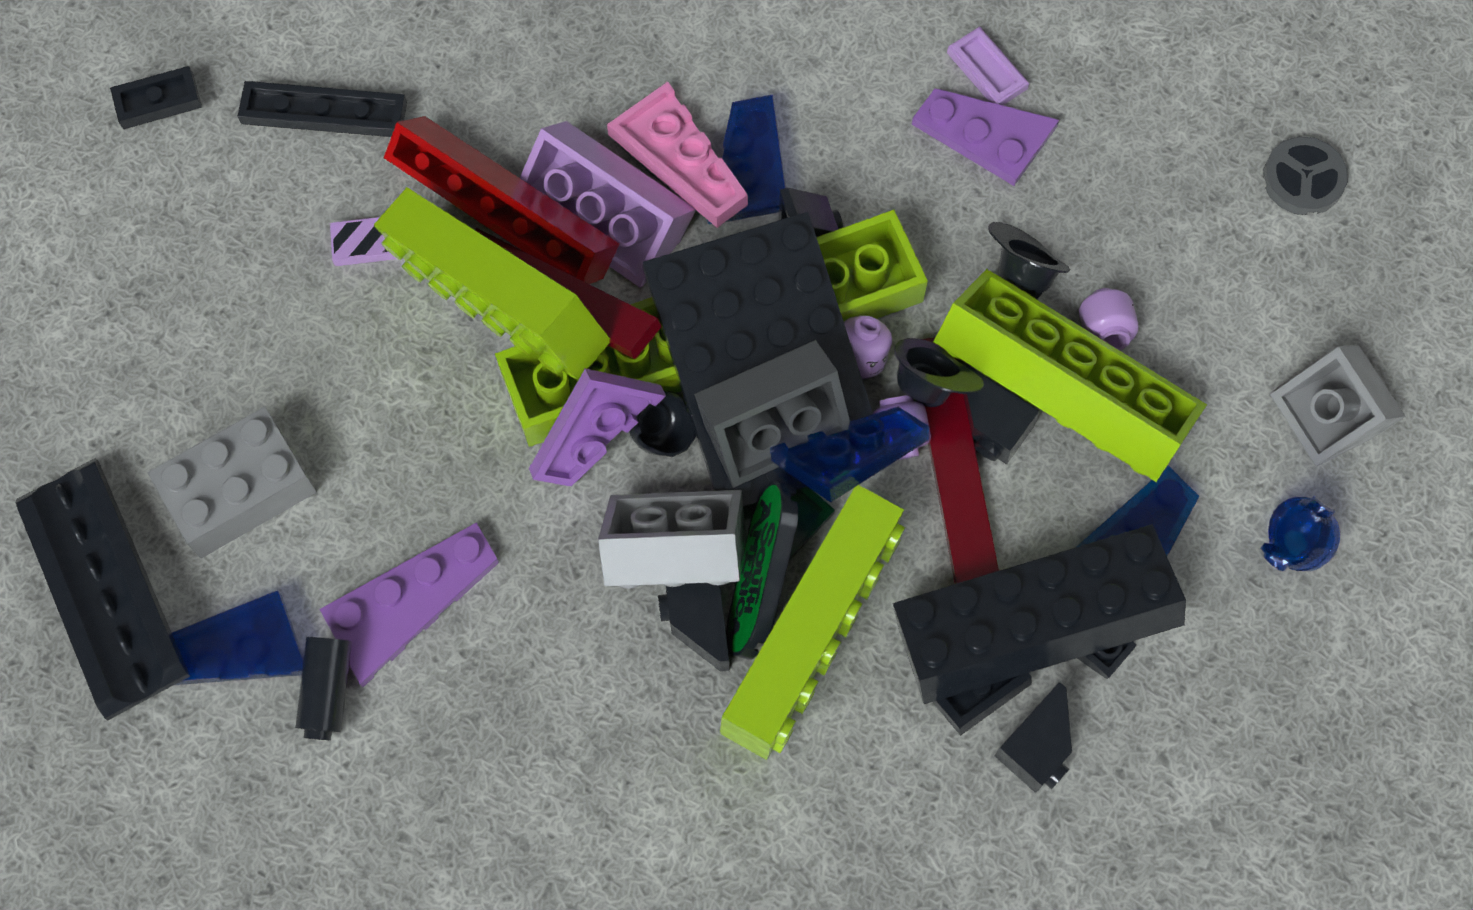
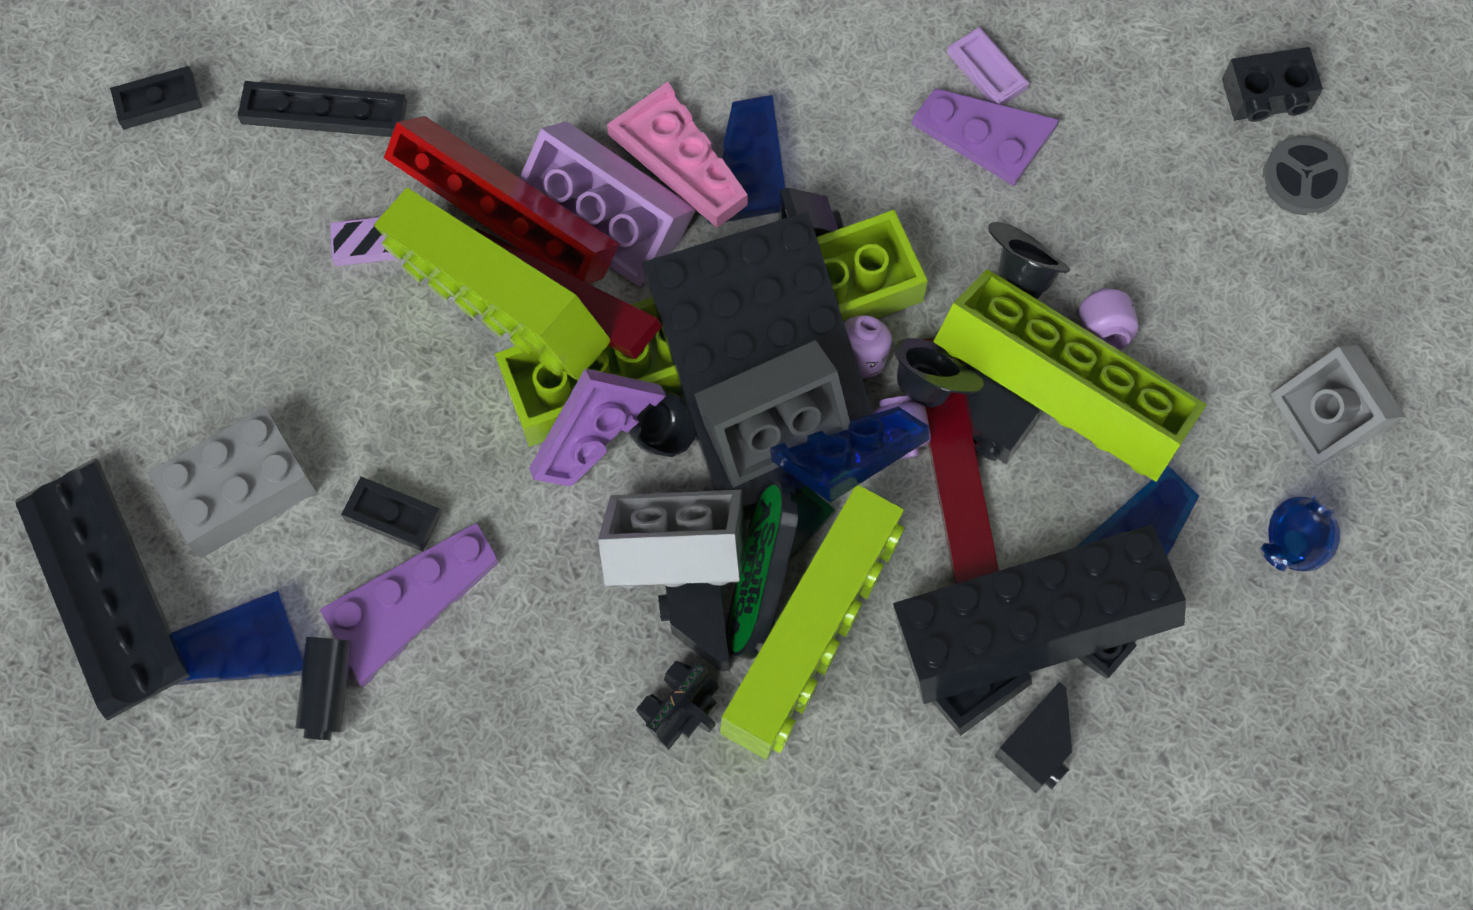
(391, 514): none -> black plate
(685, 706): none -> black hips
(1270, 78): none -> black brick

